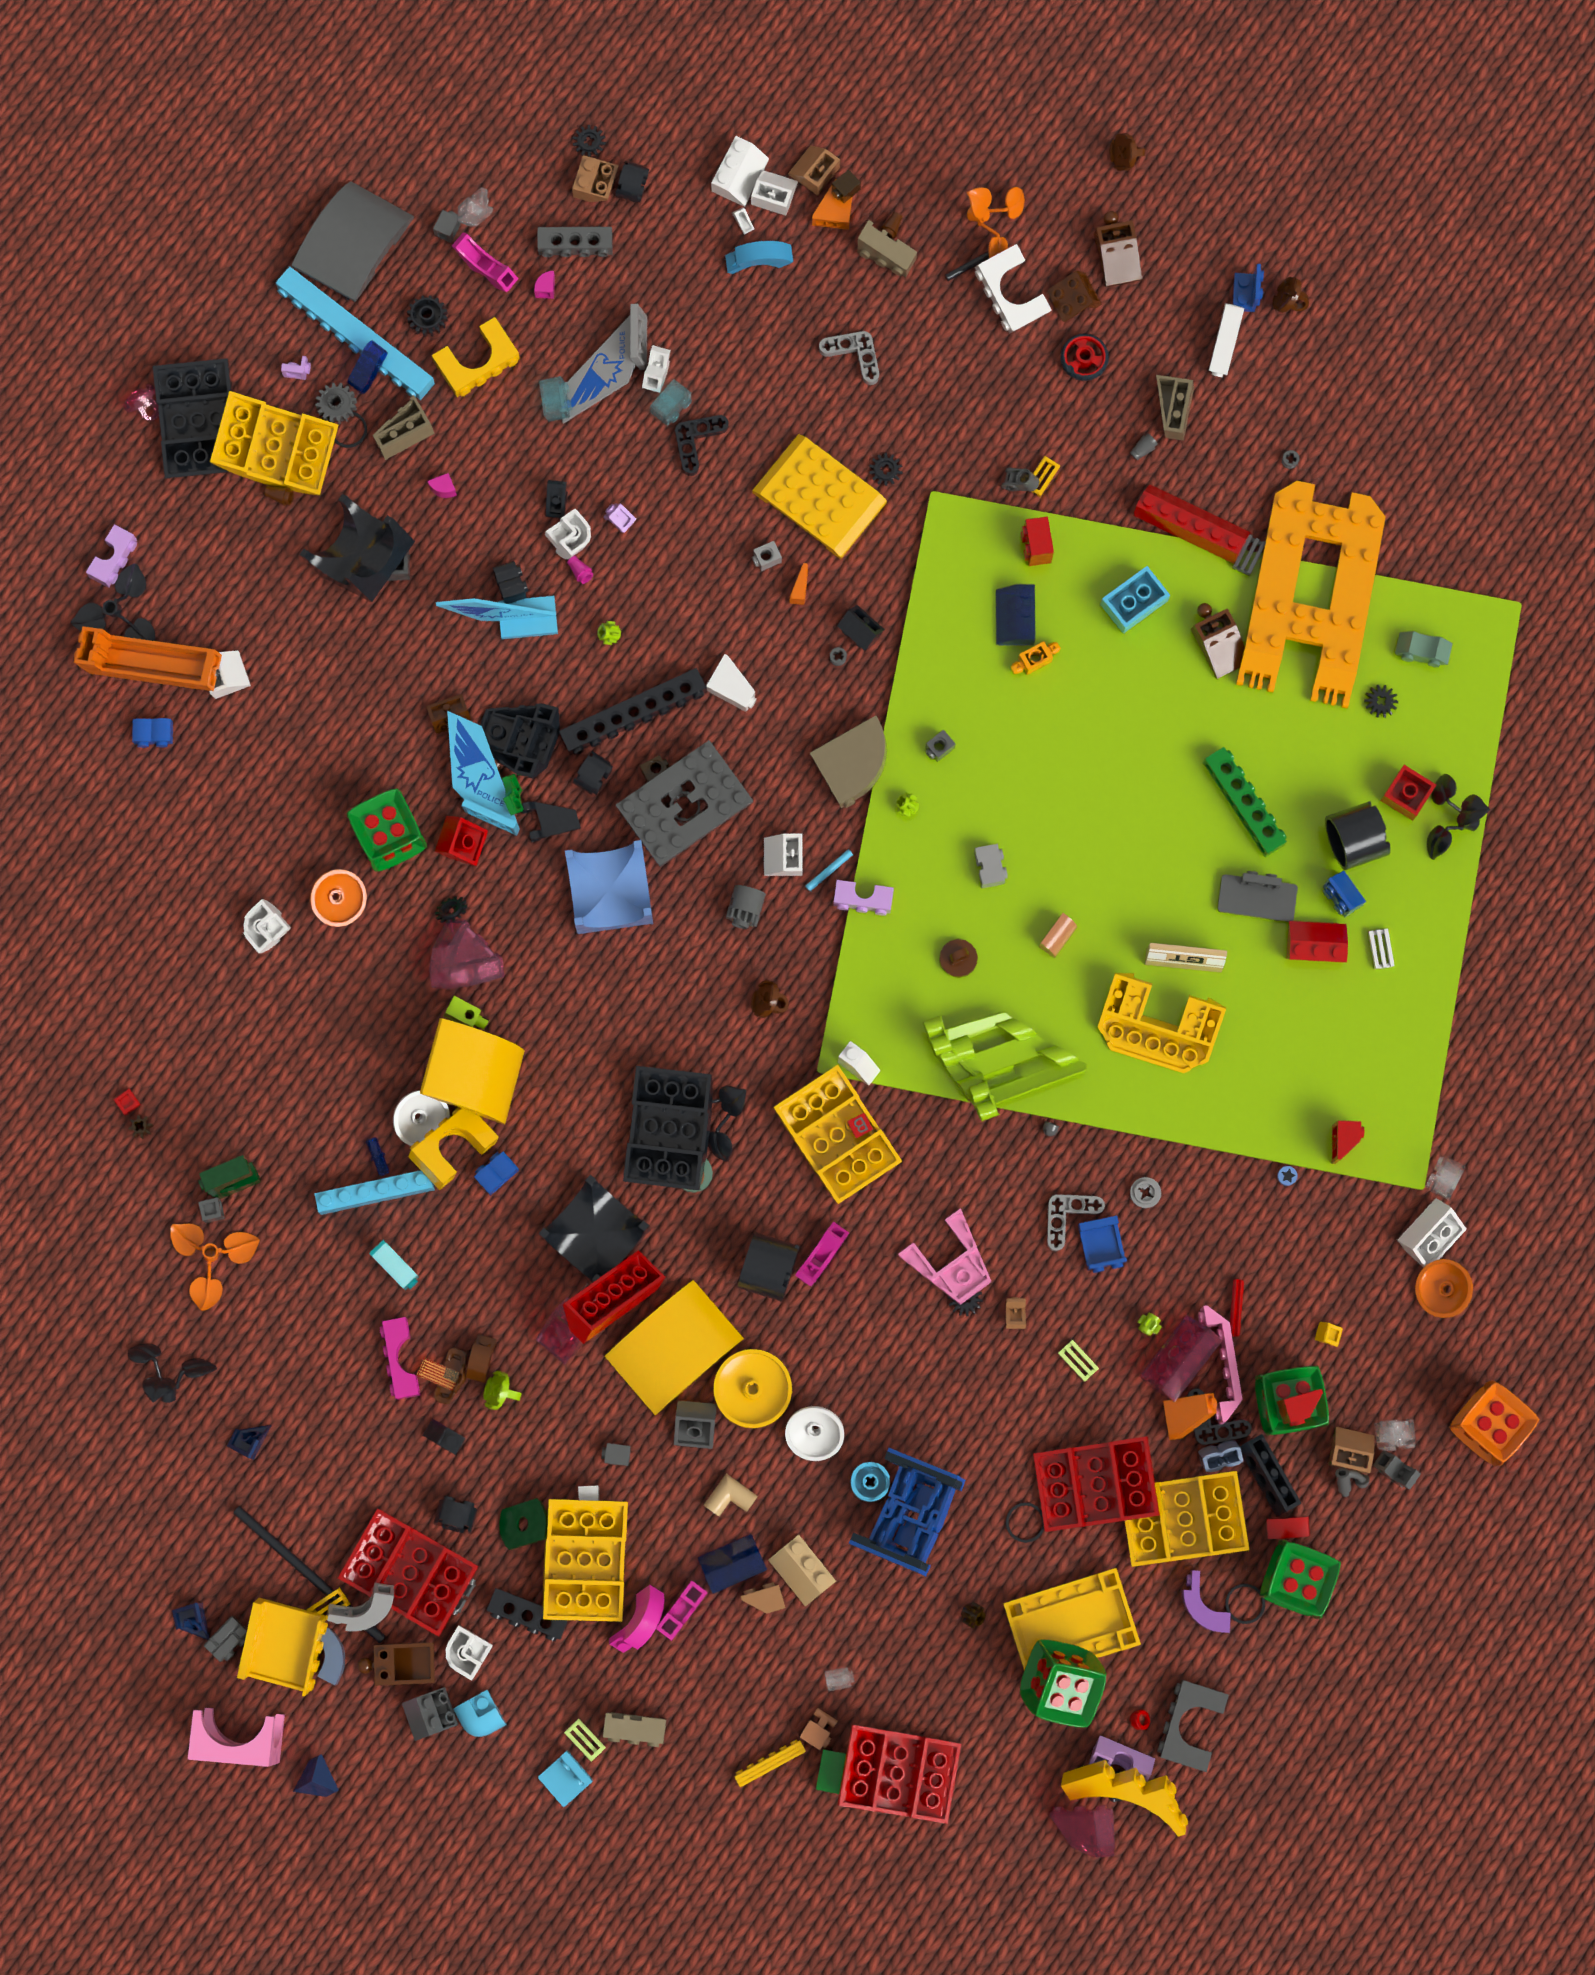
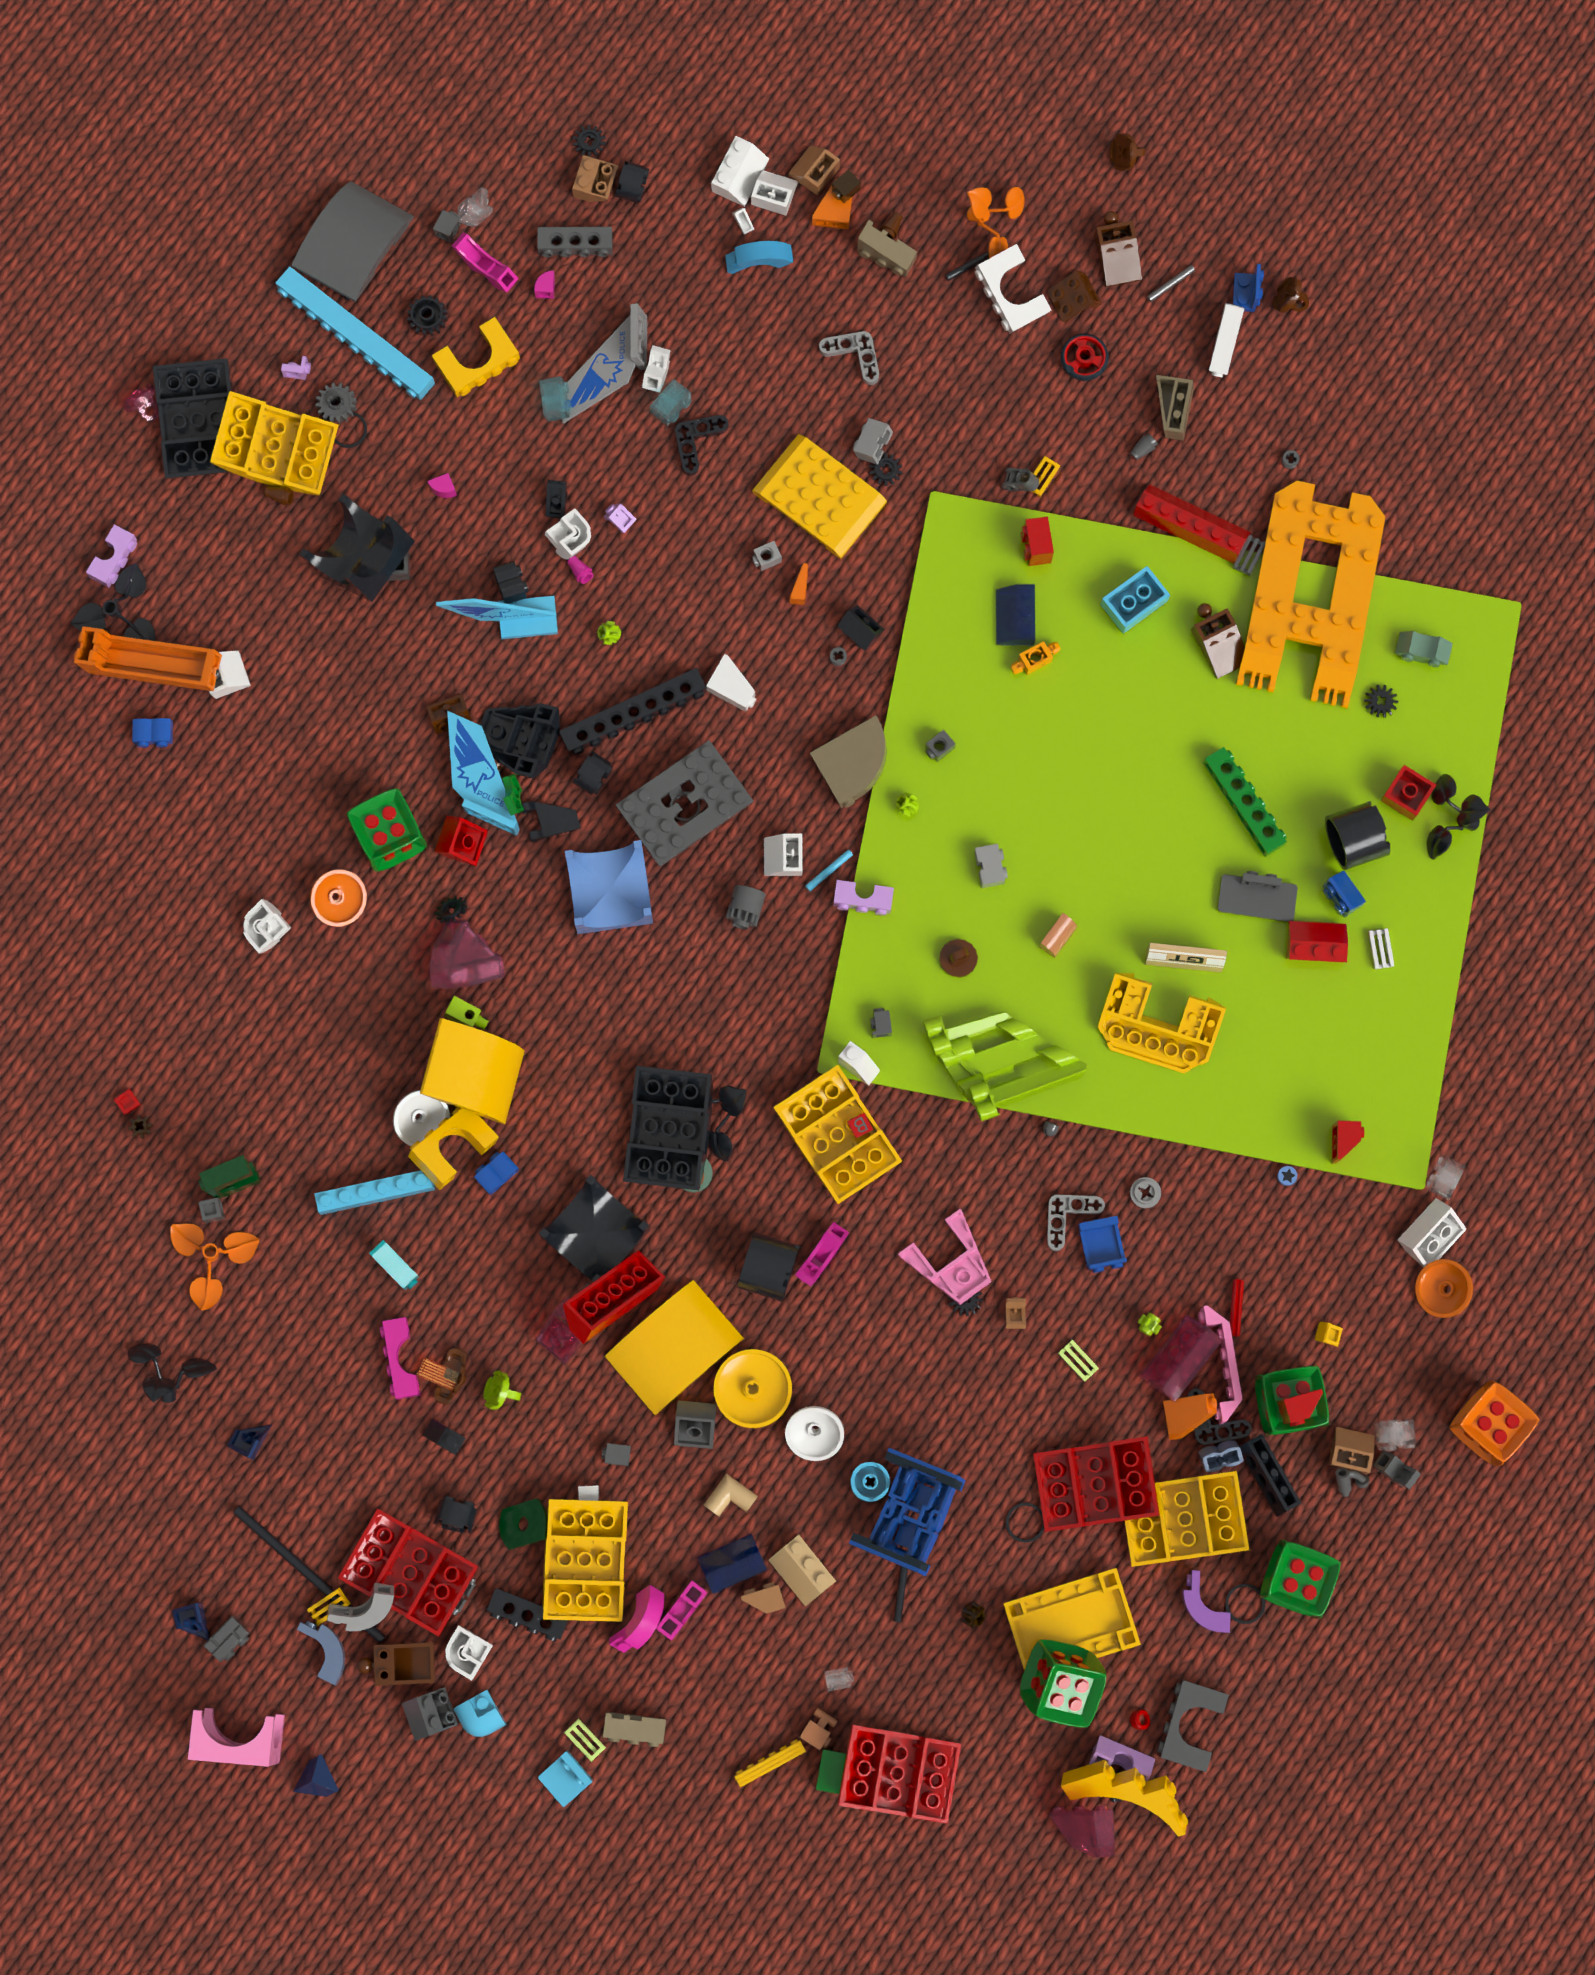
(282, 1645): yellow panel -> none
(367, 367): clear blue beam -> none
(377, 1156): clear blue axle -> none
(403, 430): dark tan wedge -> none
(480, 1358): reddish brown brick -> none
(656, 761): dark brown brick -> none
(765, 1000): reddish brown tile -> none
(872, 438): none -> light grey brick
(881, 1023): none -> dark grey brick
(900, 1594): none -> black bar
(1169, 284): none -> flat silver bar
(1288, 1527): red slope -> none

